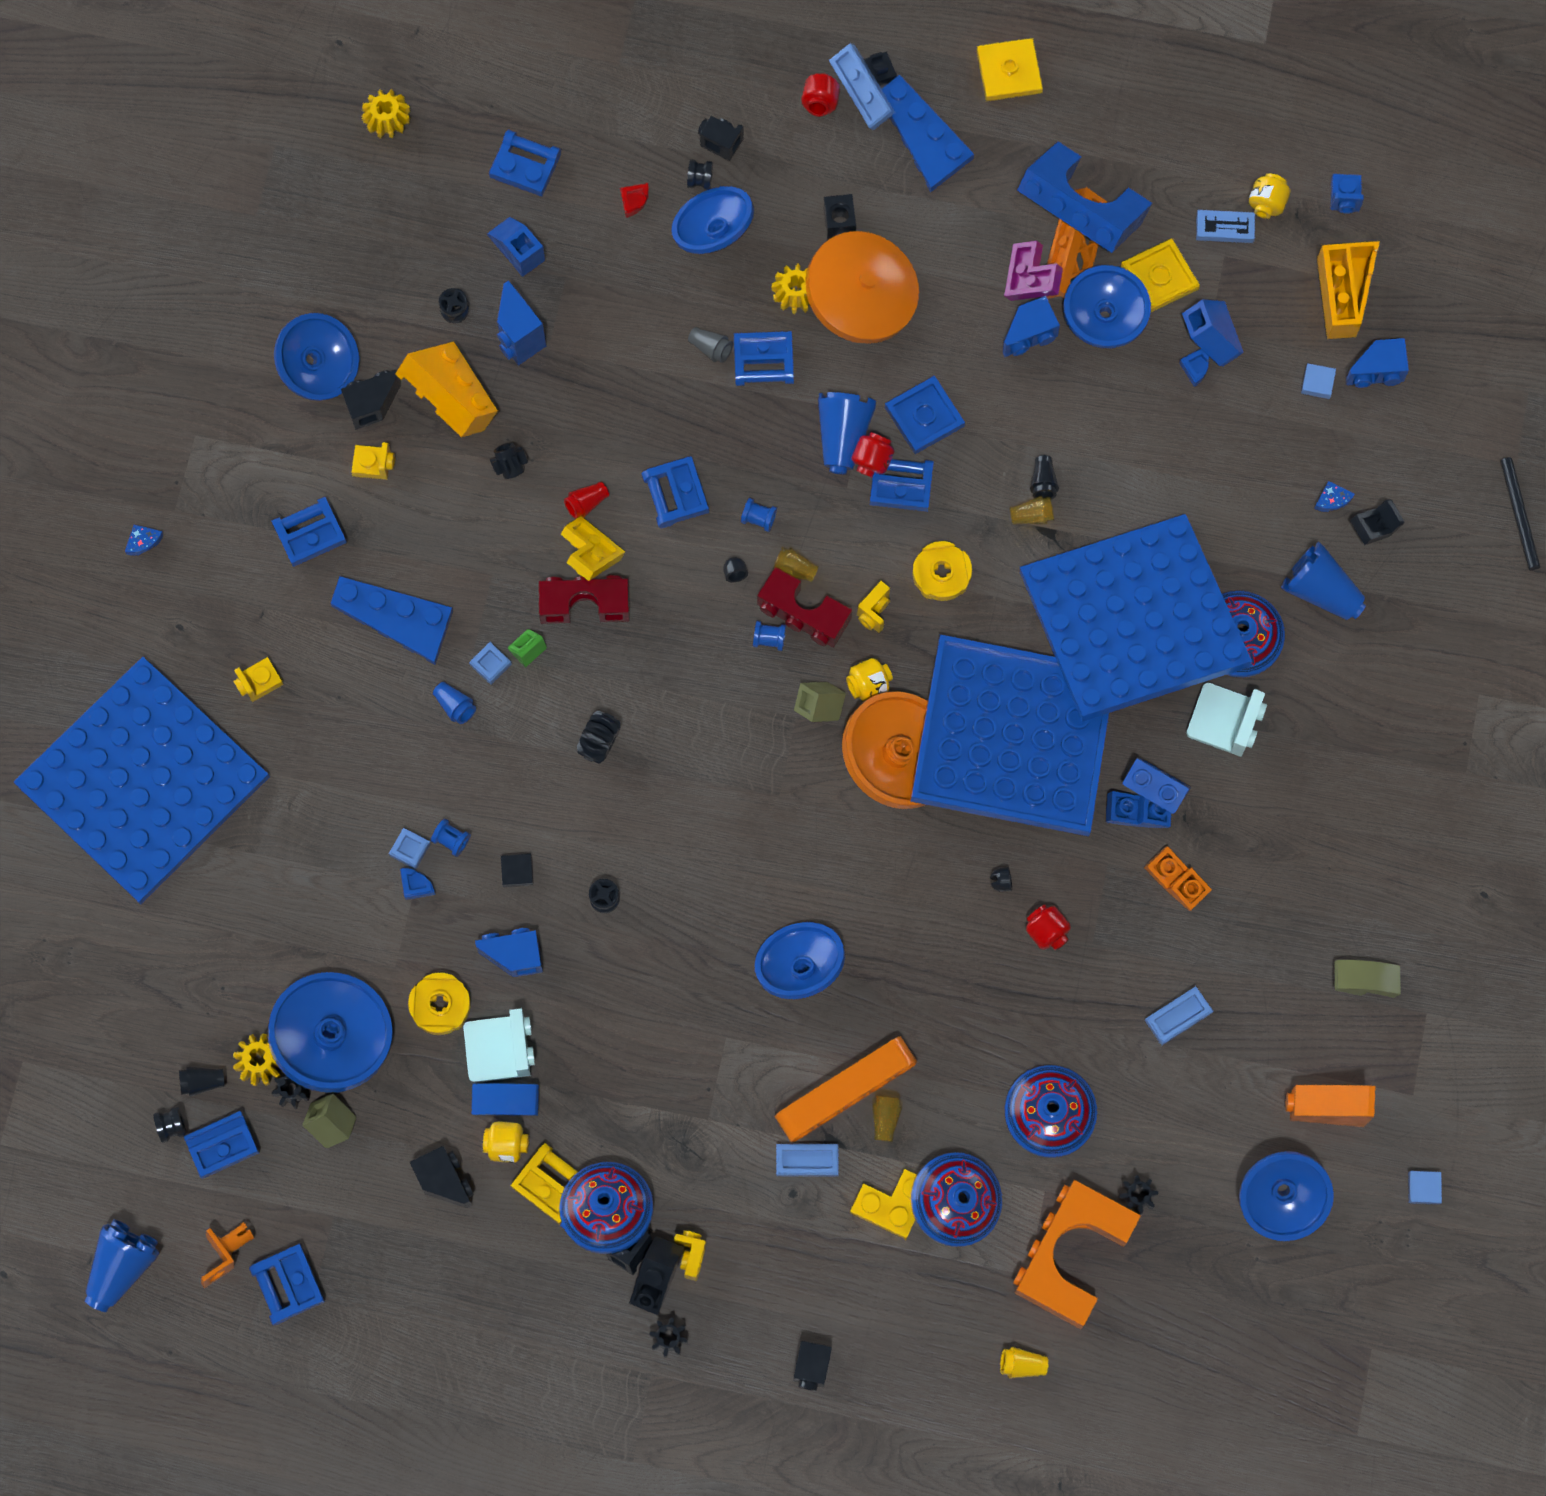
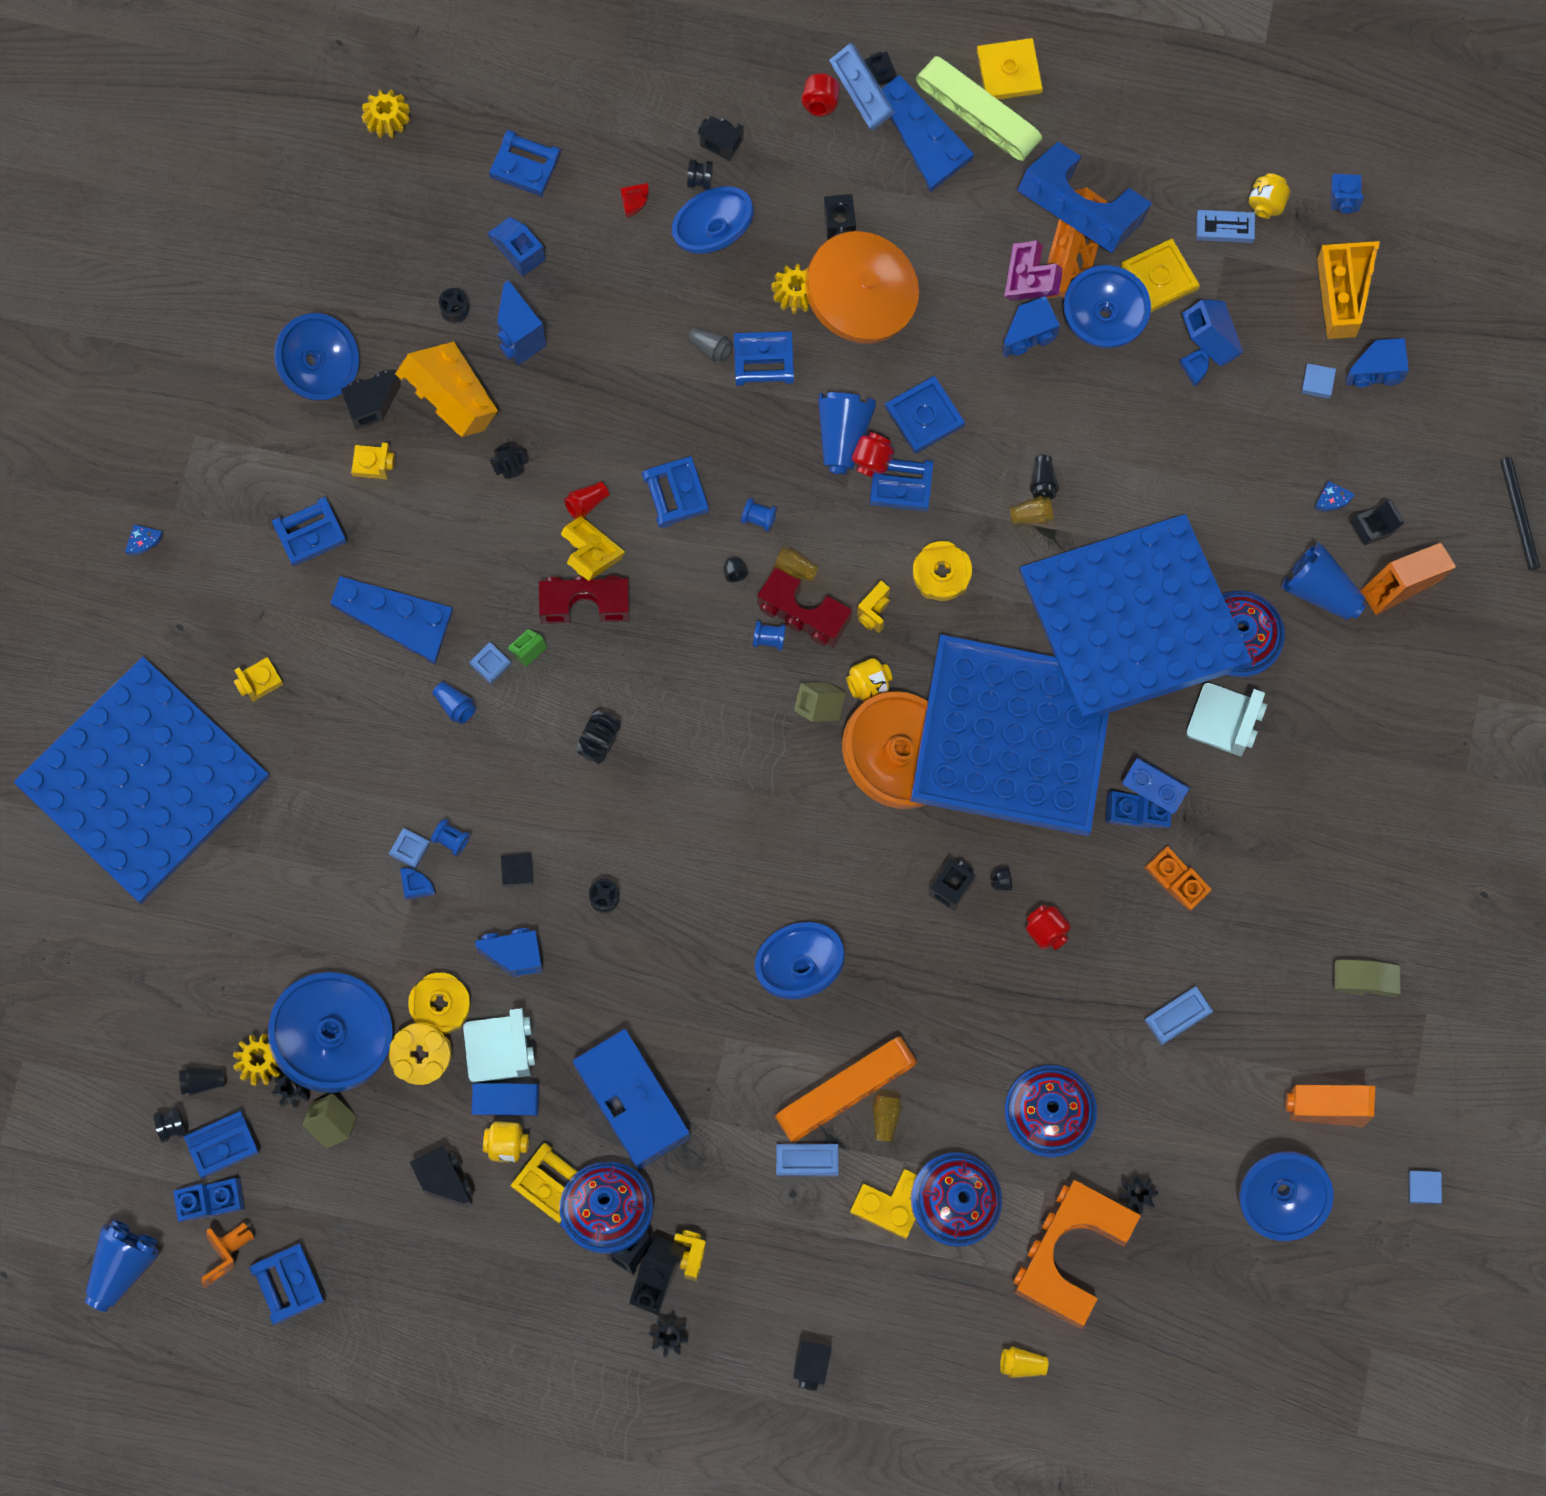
(208, 1200): none -> blue slope
(432, 1041): none -> yellow plate
(631, 1099): none -> blue brick
(956, 872): none -> black brick
(978, 108): none -> yellowish green beam
(1407, 577): none -> orange slope

